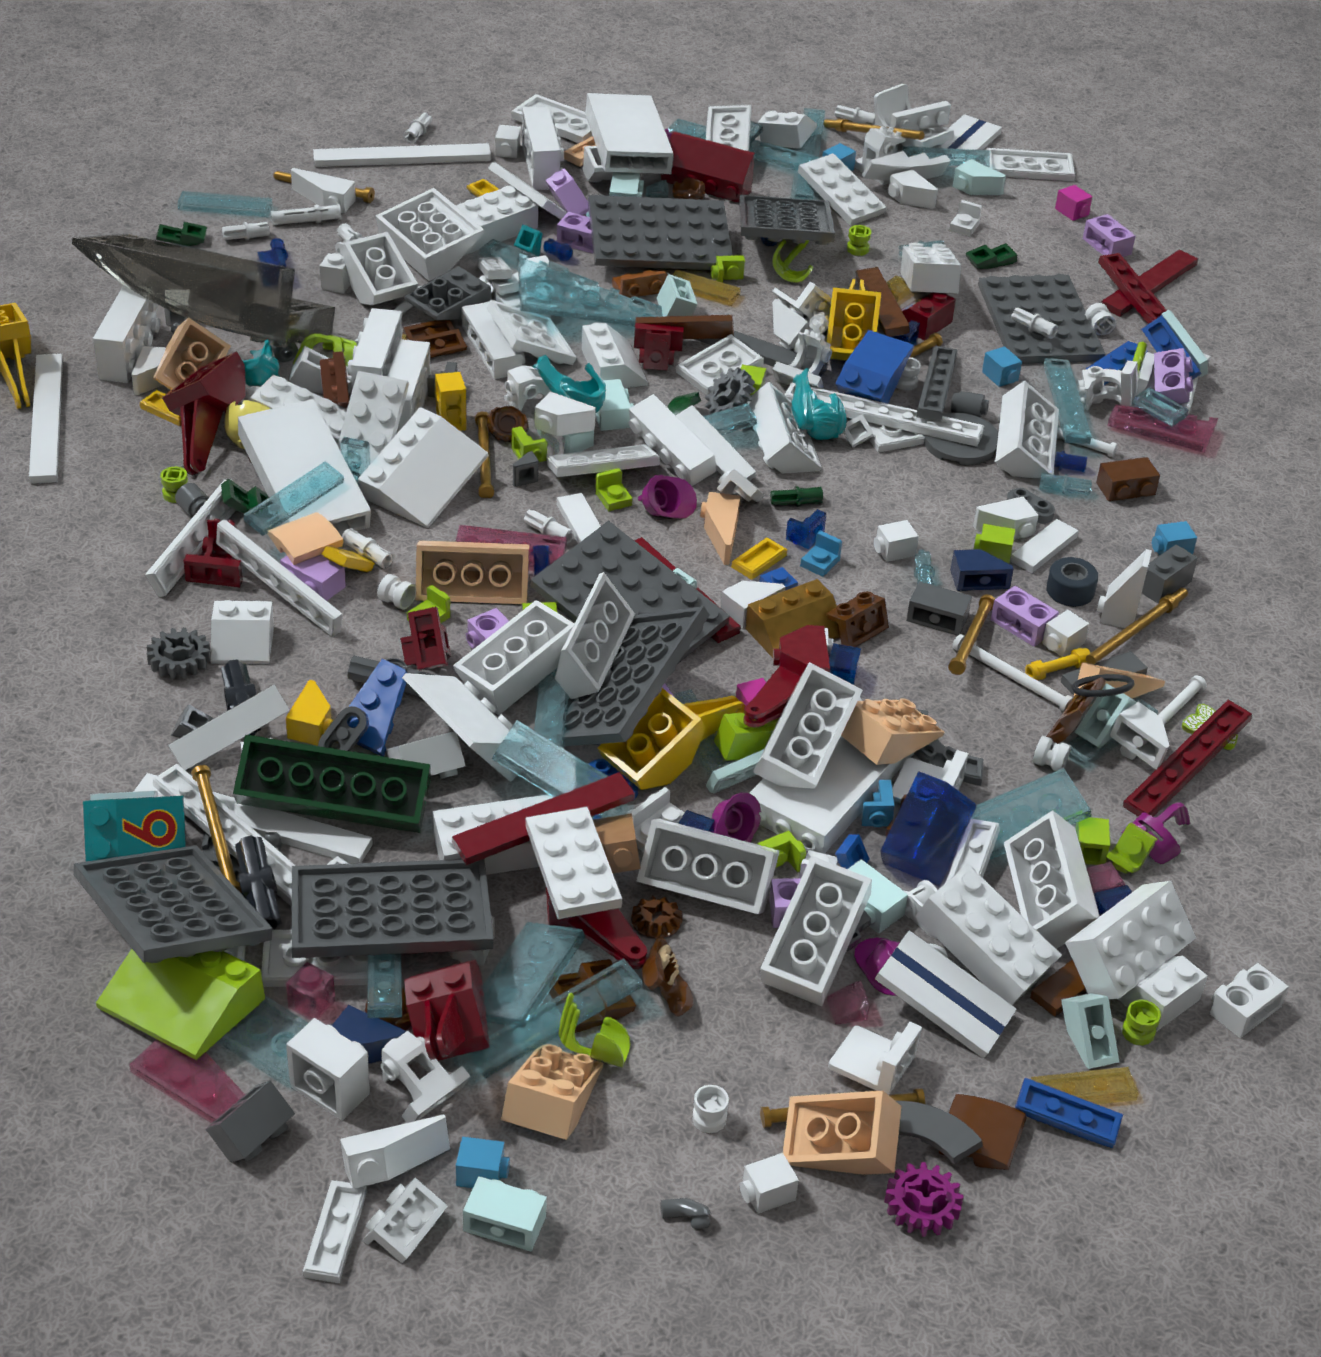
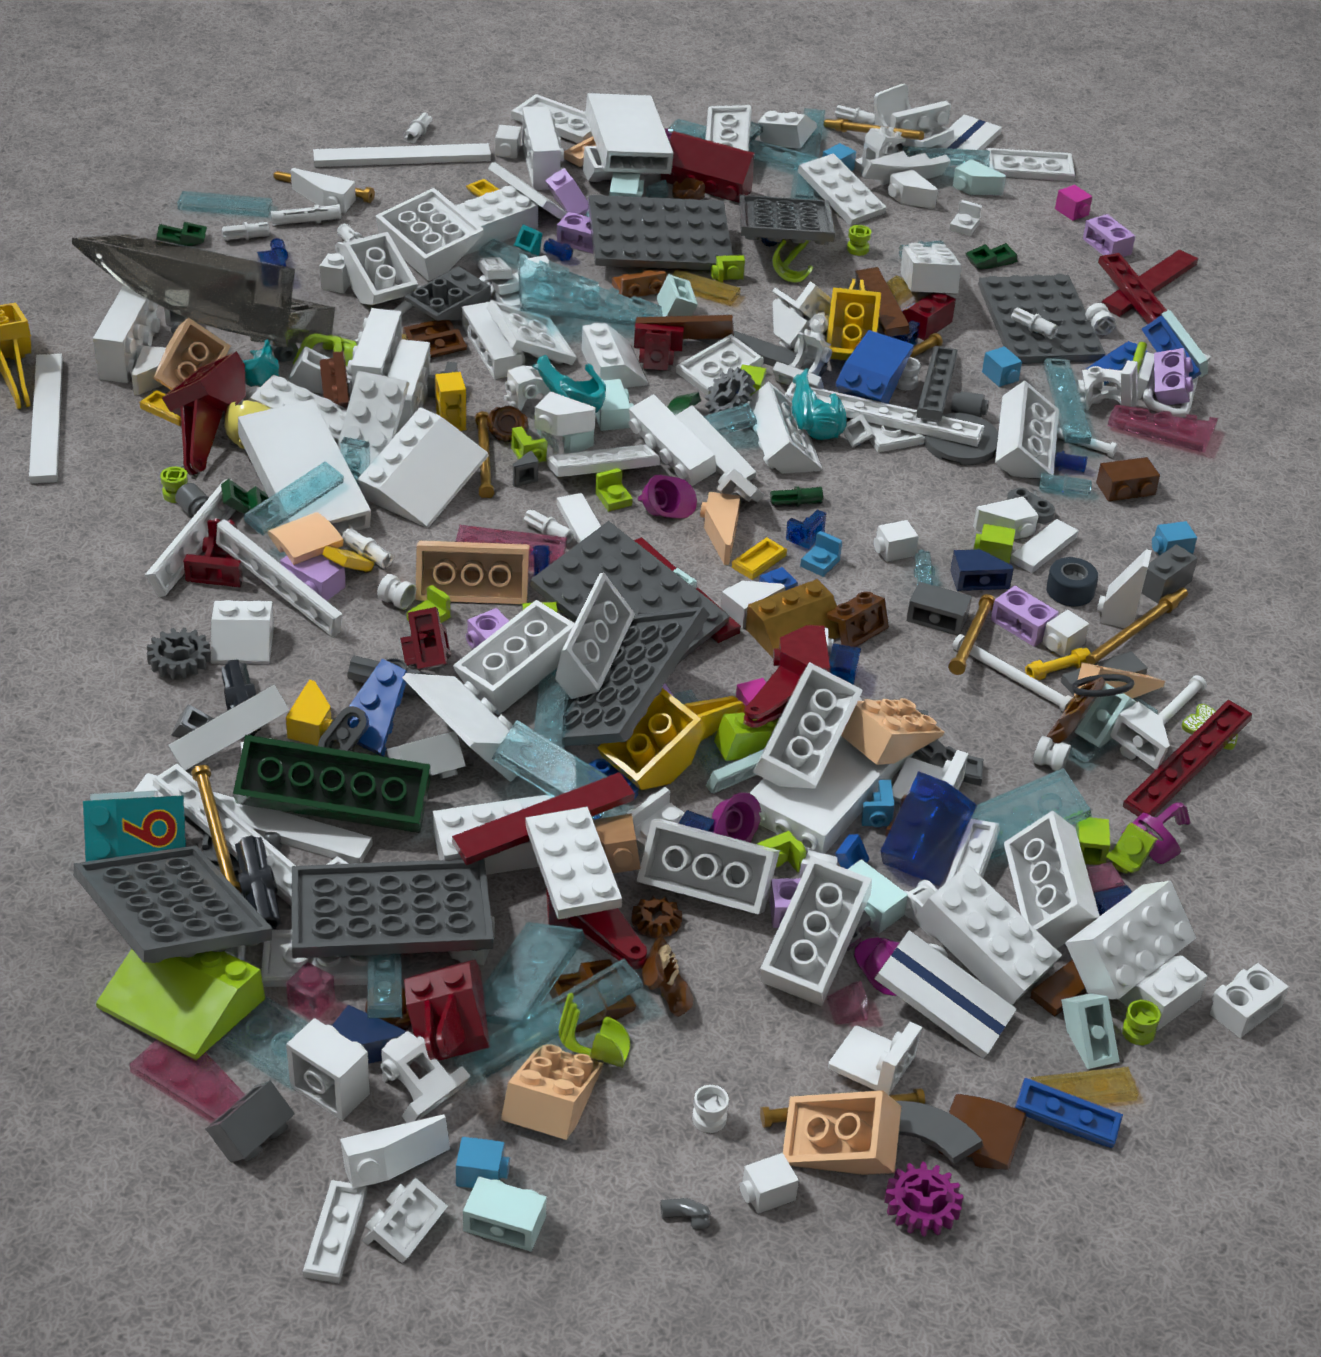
(1160, 407): clear light blue tile -> none

